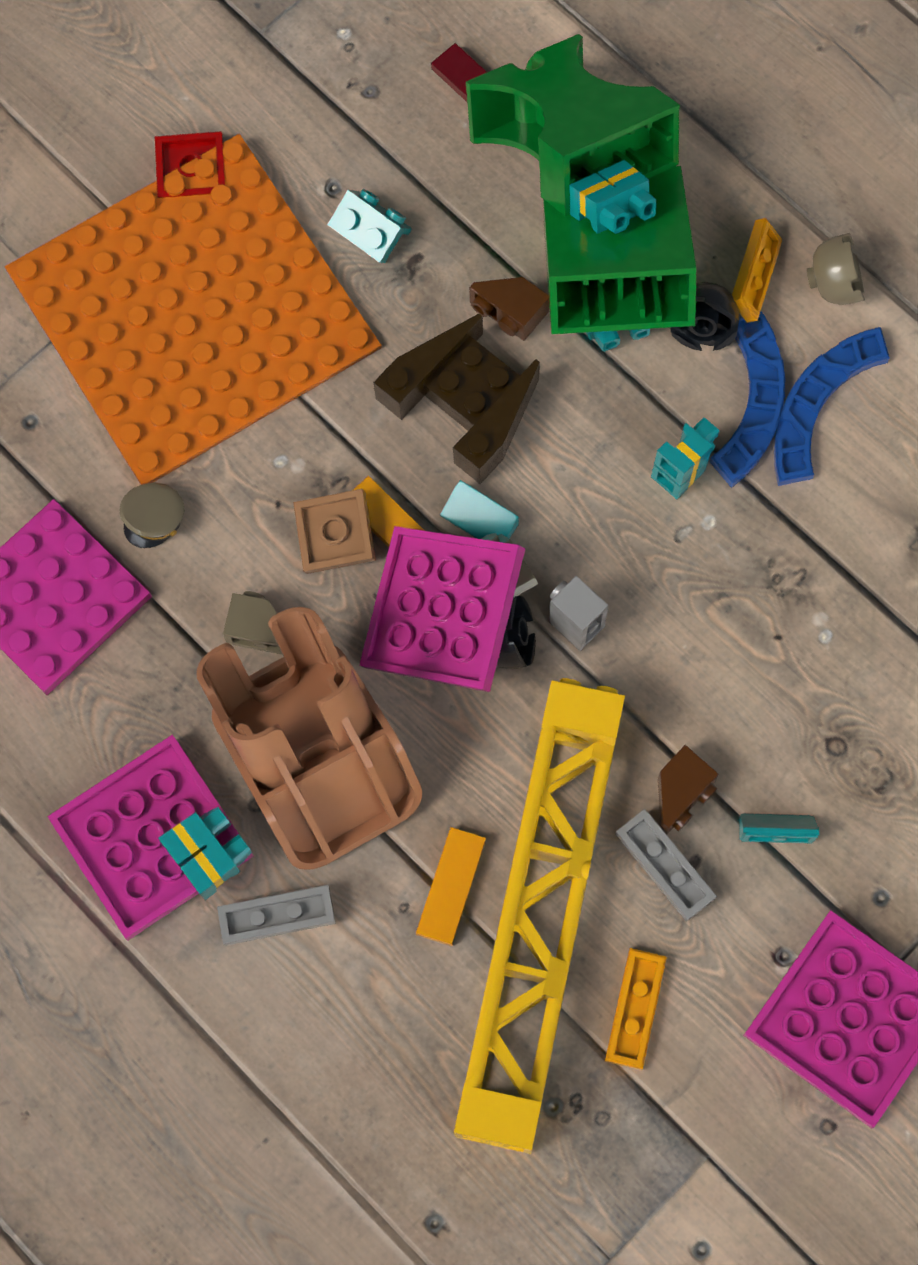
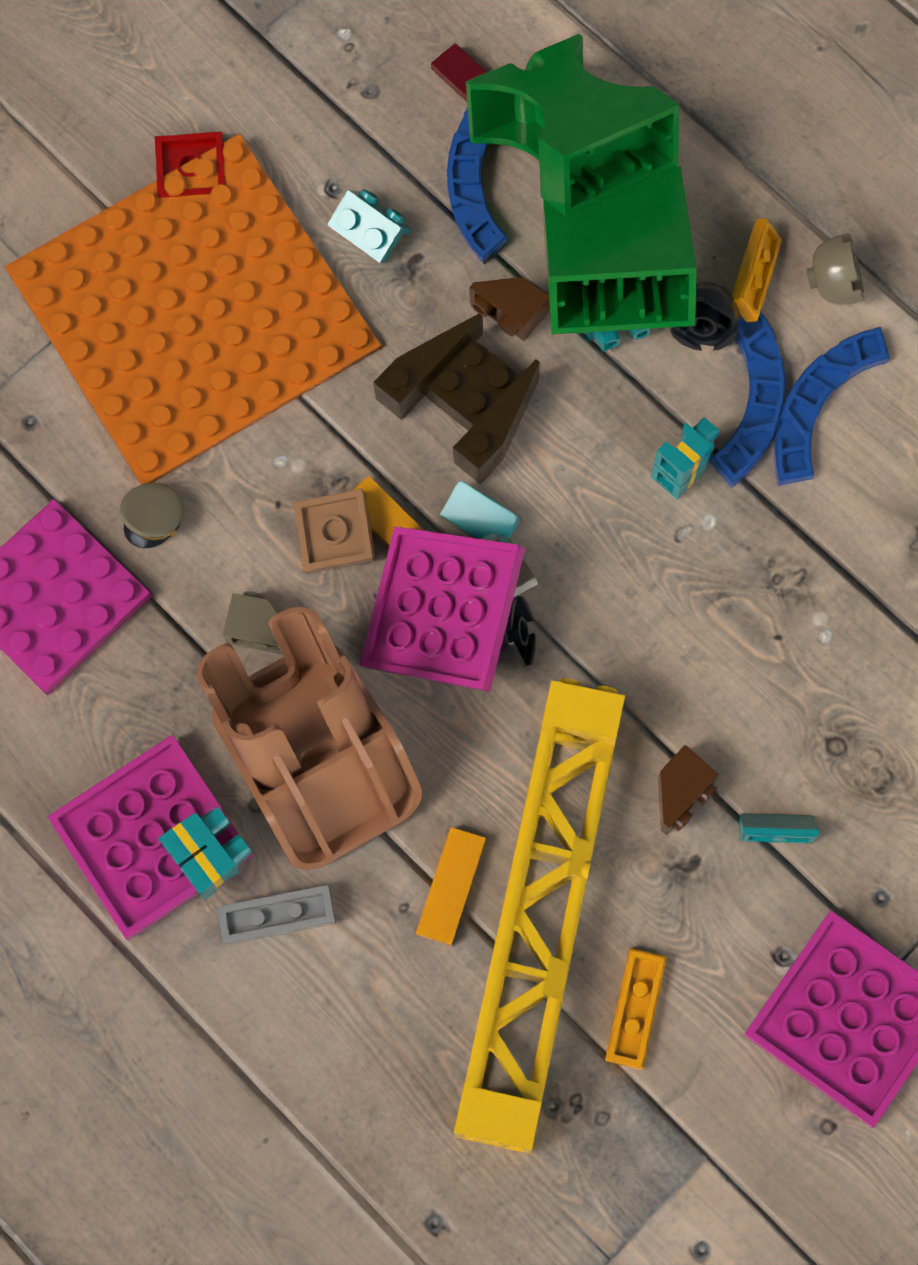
(467, 196): none -> blue tile
(577, 612): light grey brick -> none
(612, 198): teal hips -> none
(665, 865): light grey plate -> none

